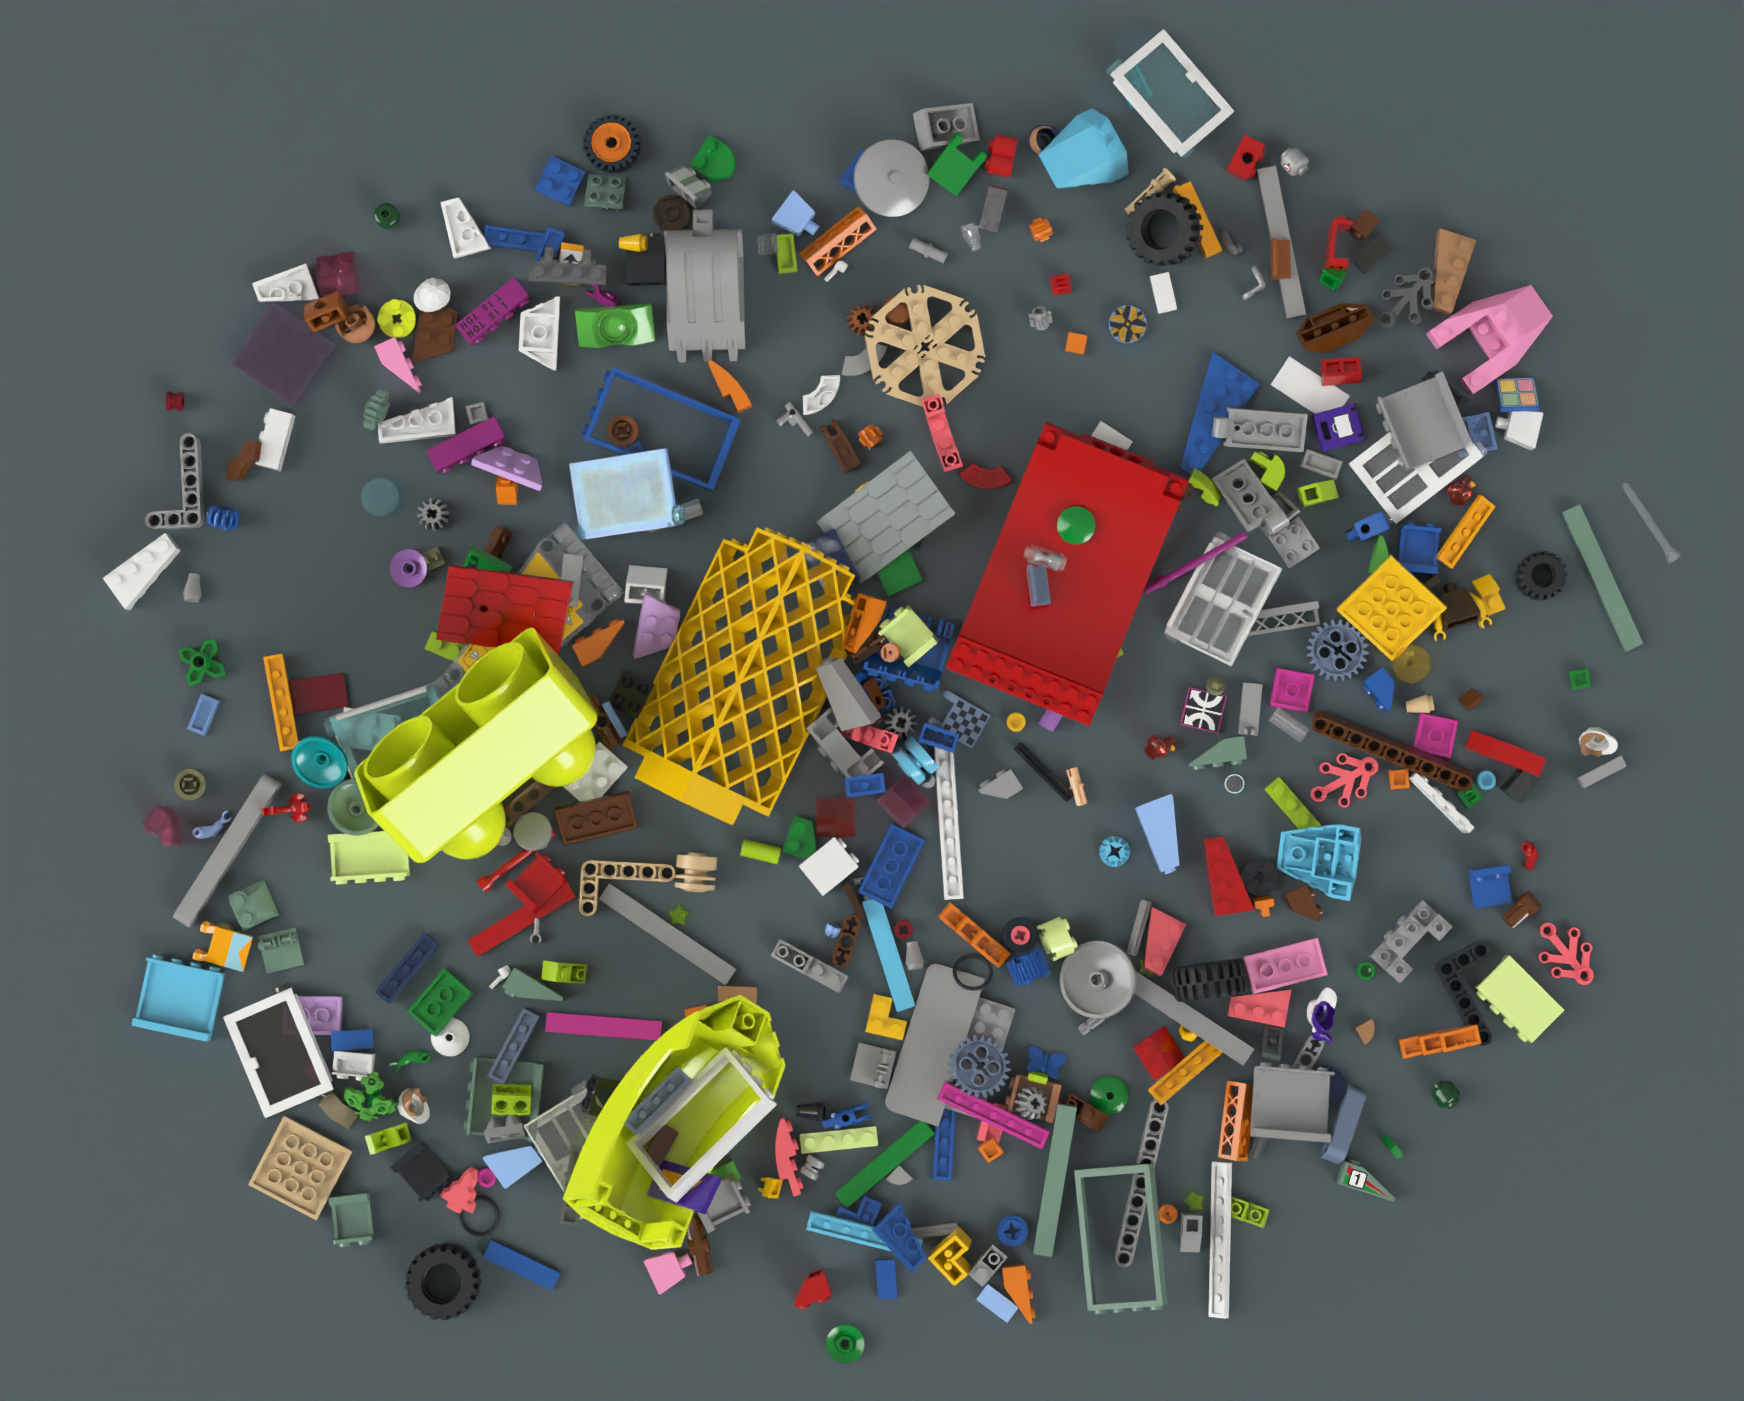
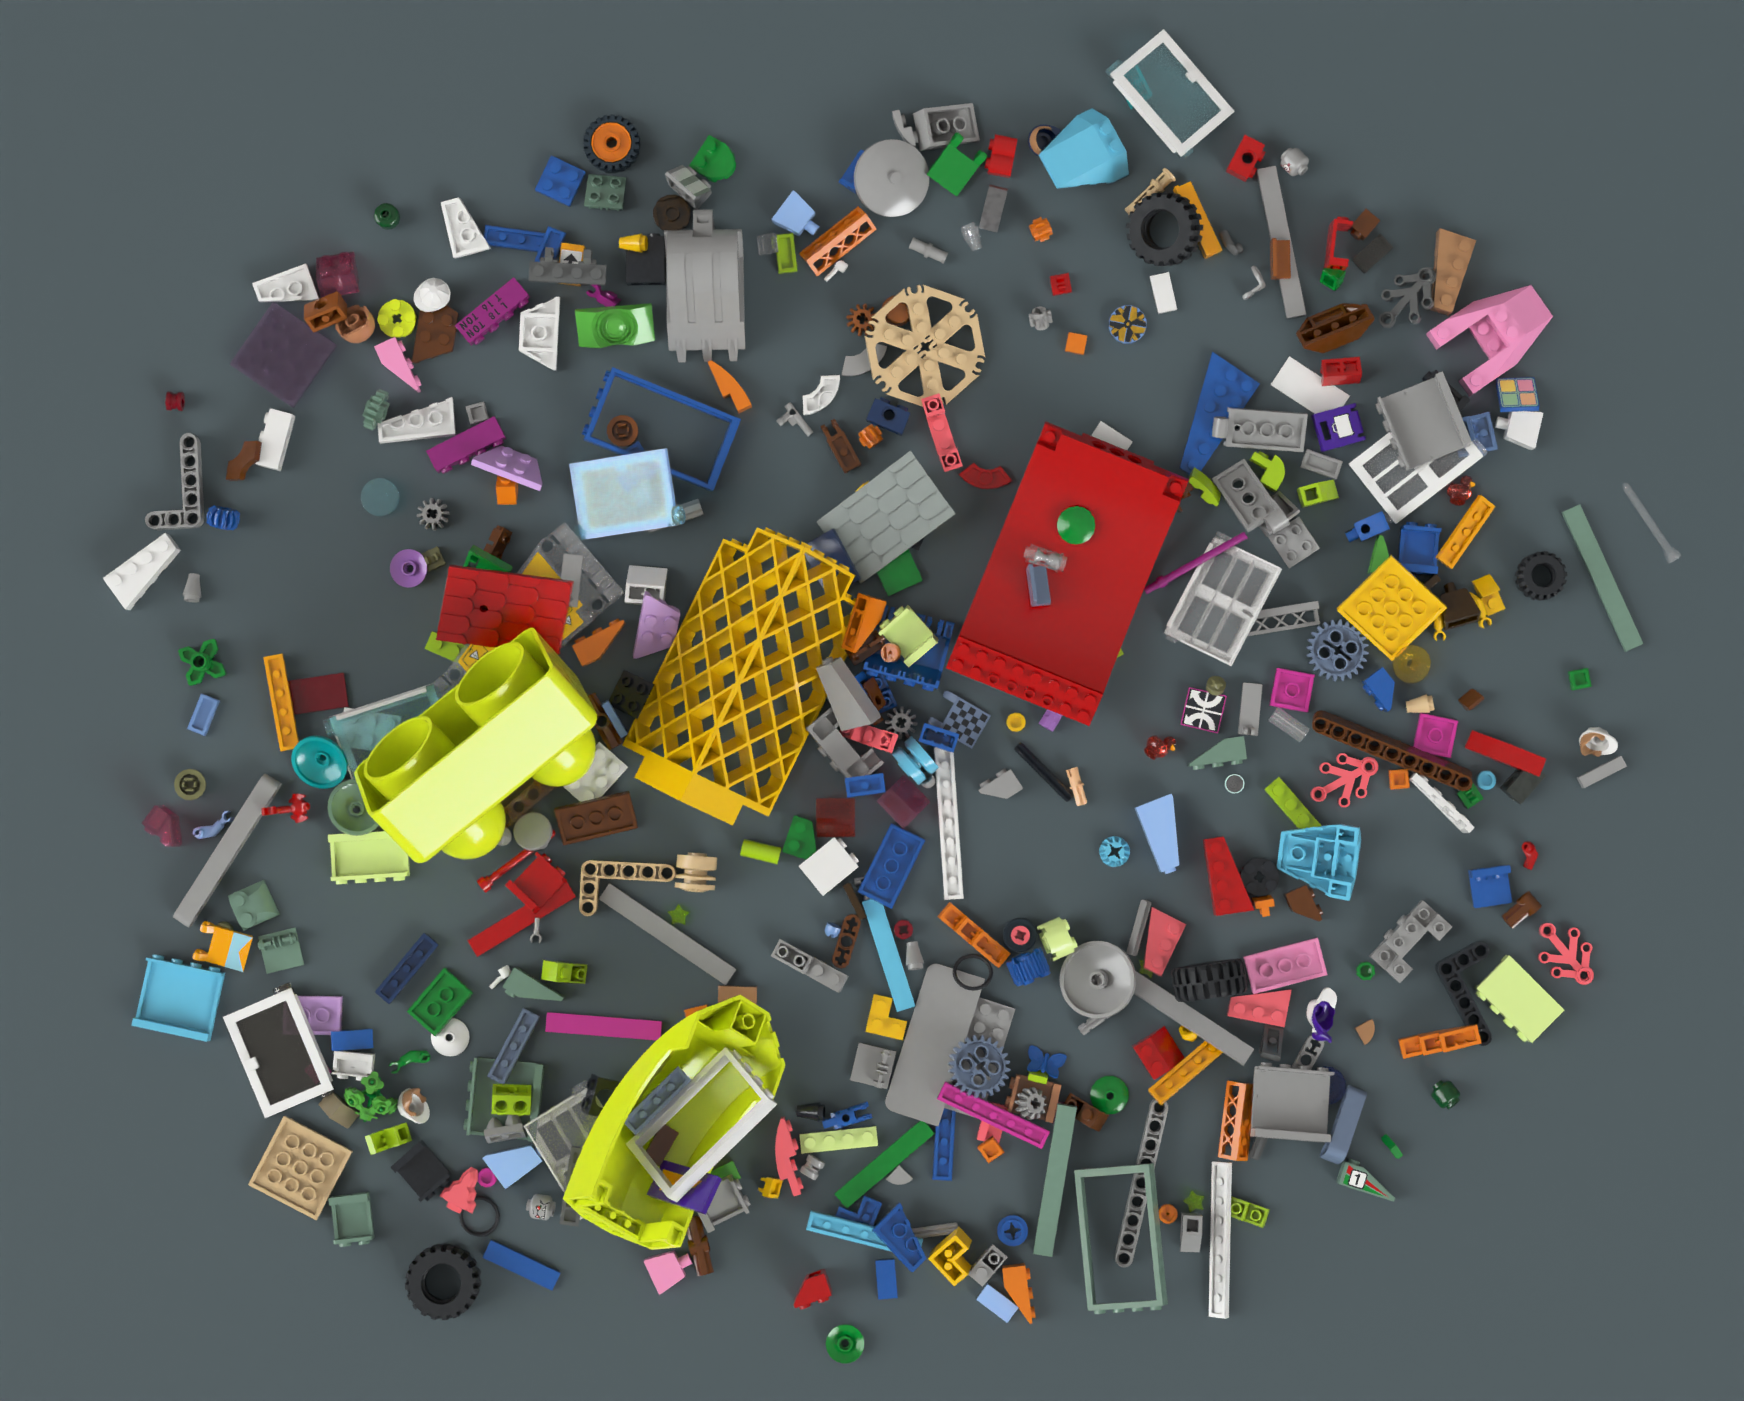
(541, 1207): none -> light grey head
(895, 425): none -> dark blue brick
(906, 133): none -> light grey slope

